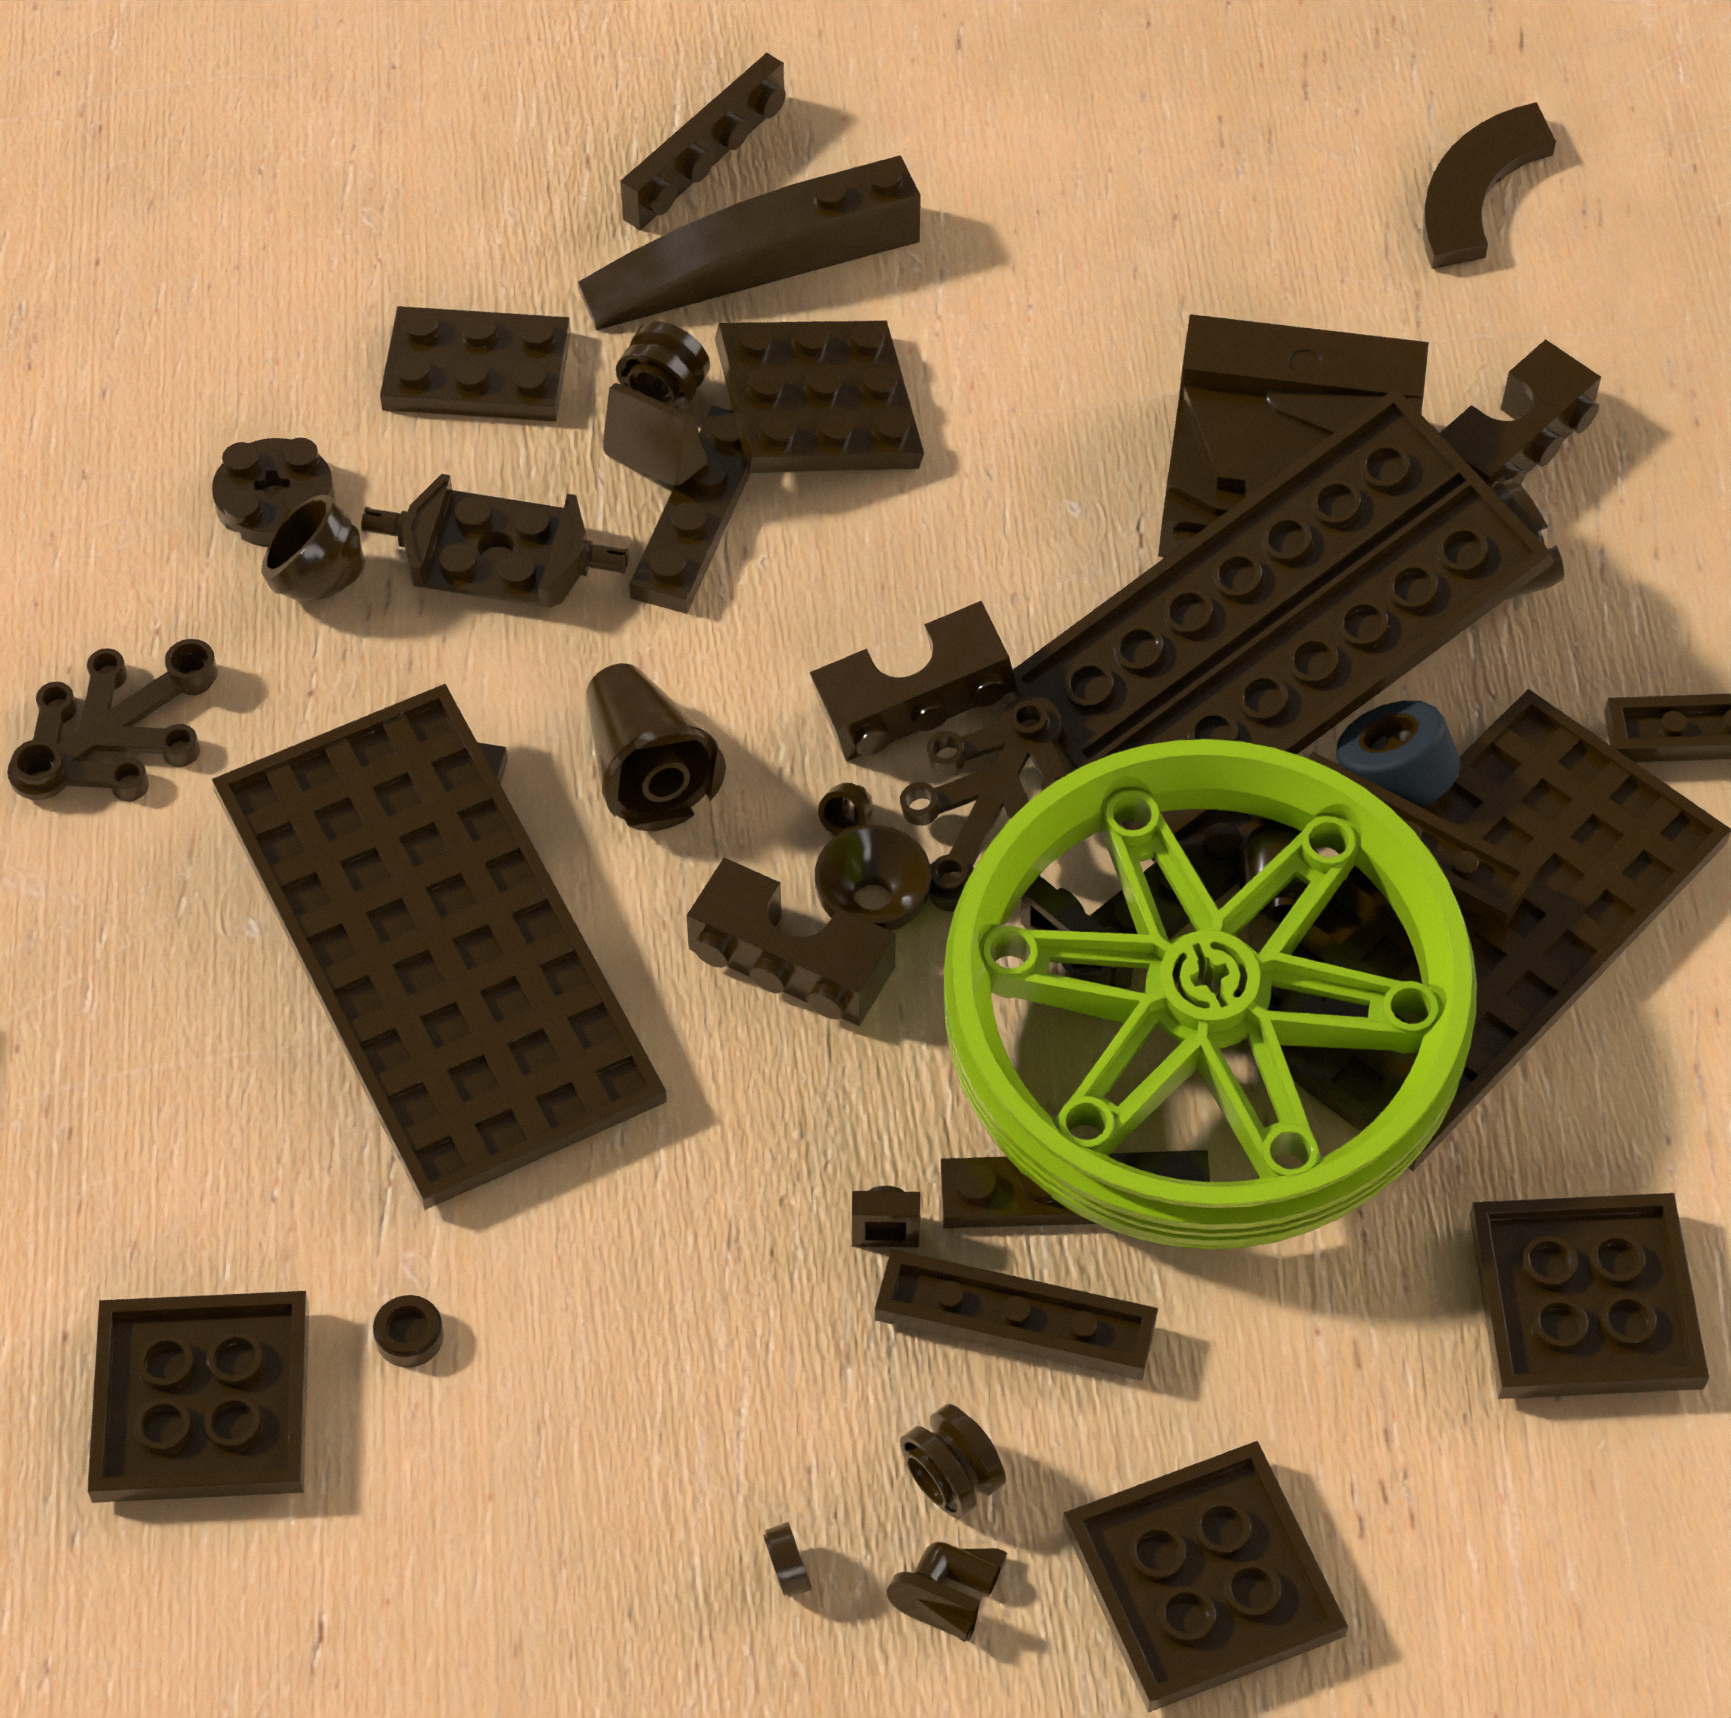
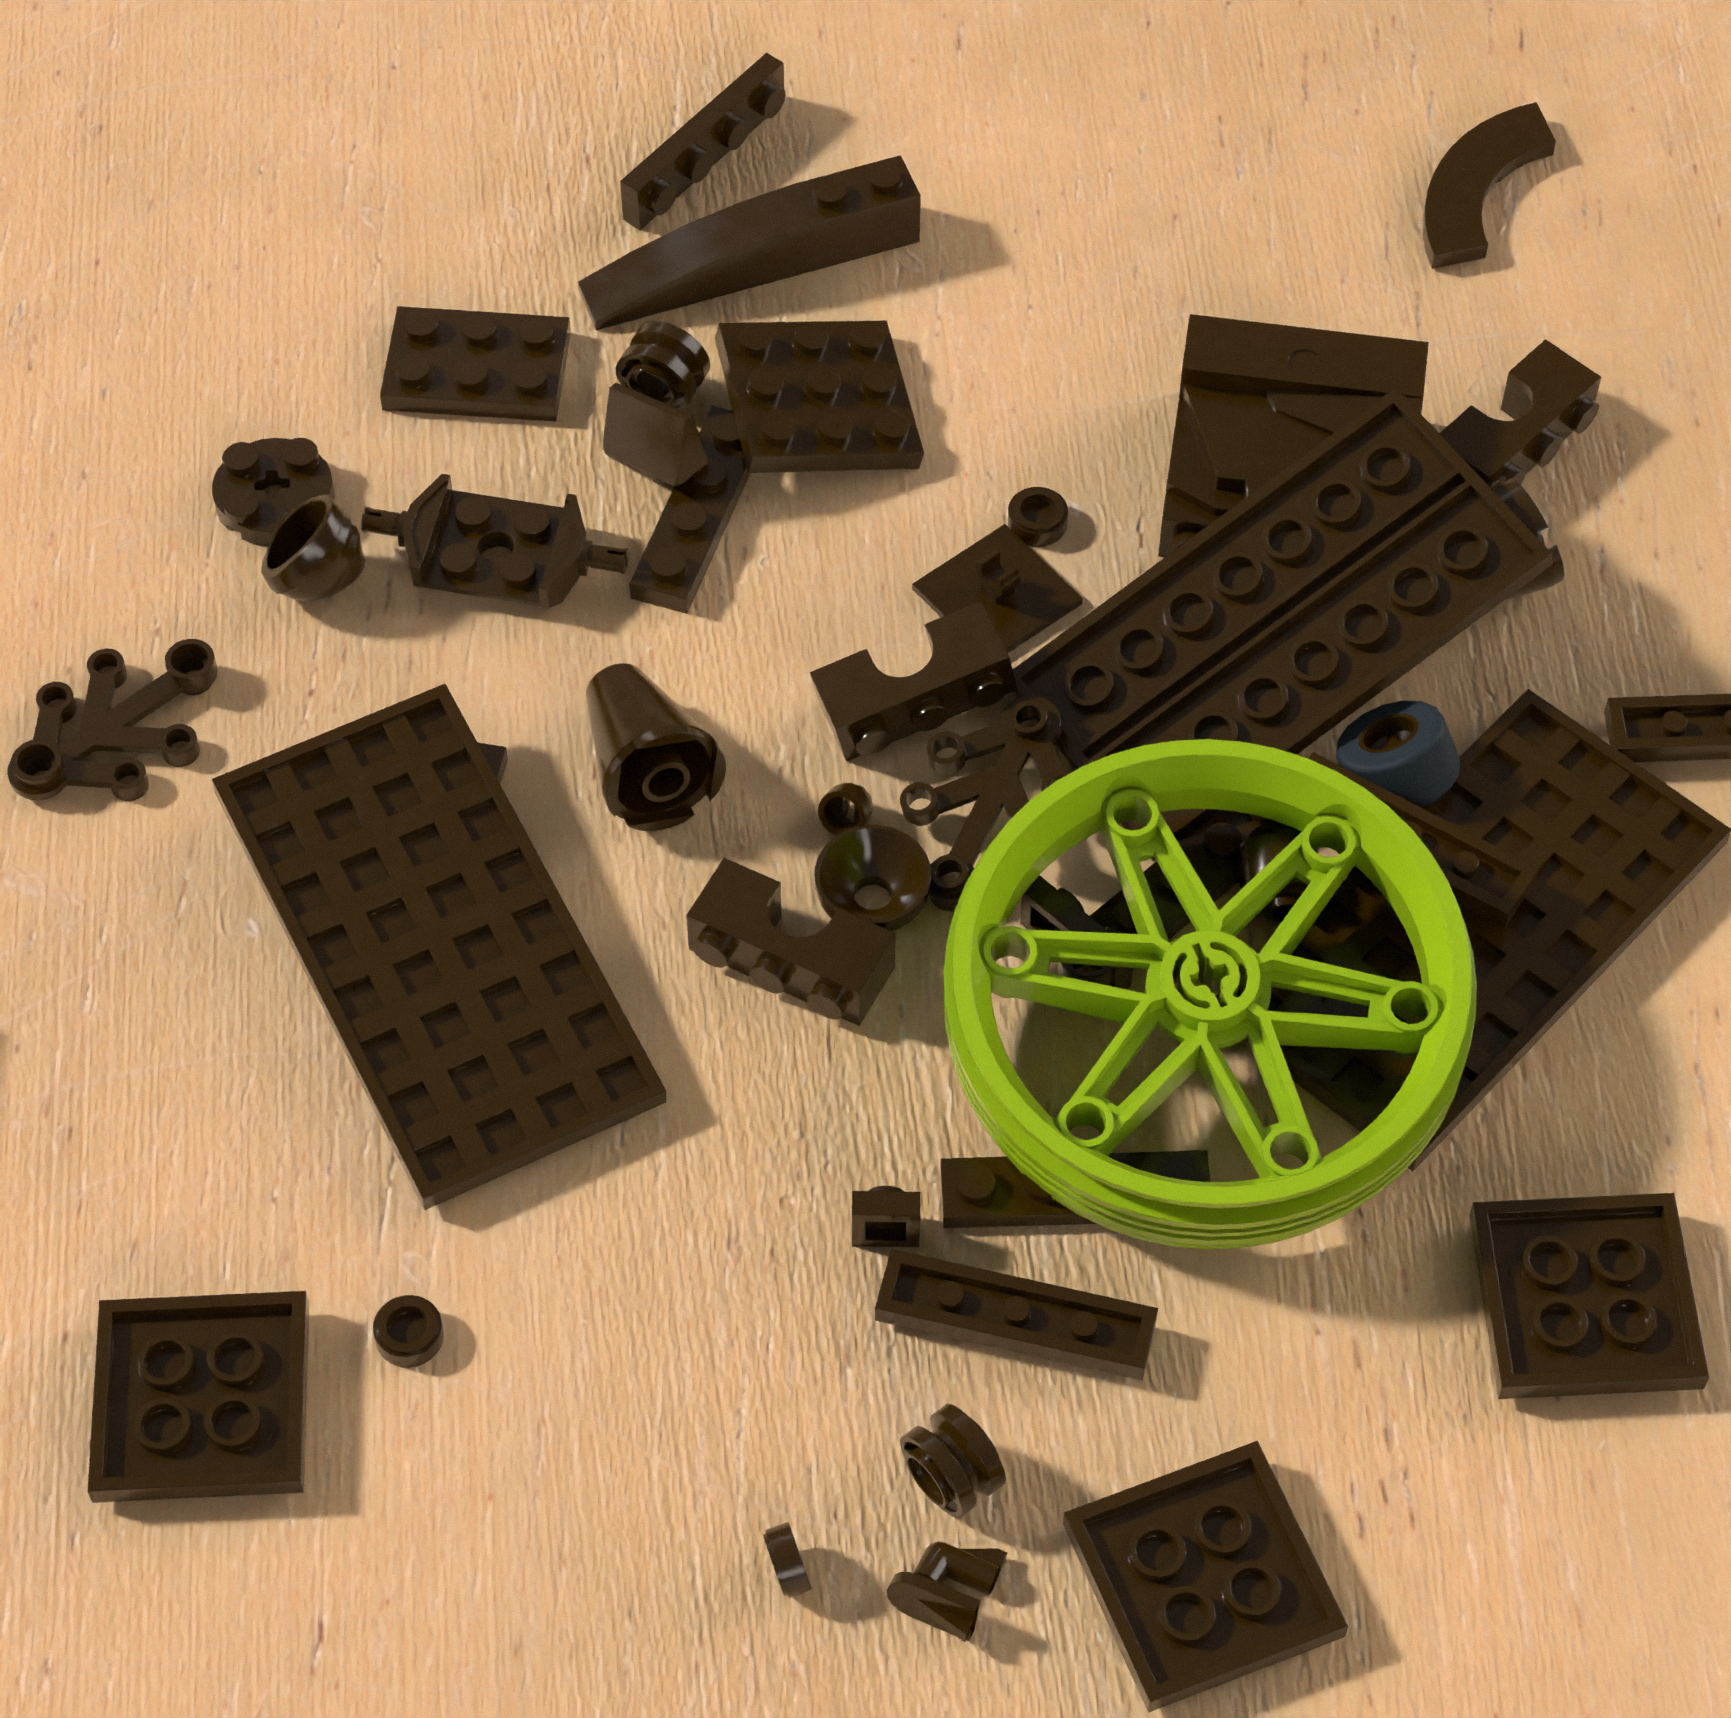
(1011, 581): none -> dark brown piece
(1038, 516): none -> dark brown tile

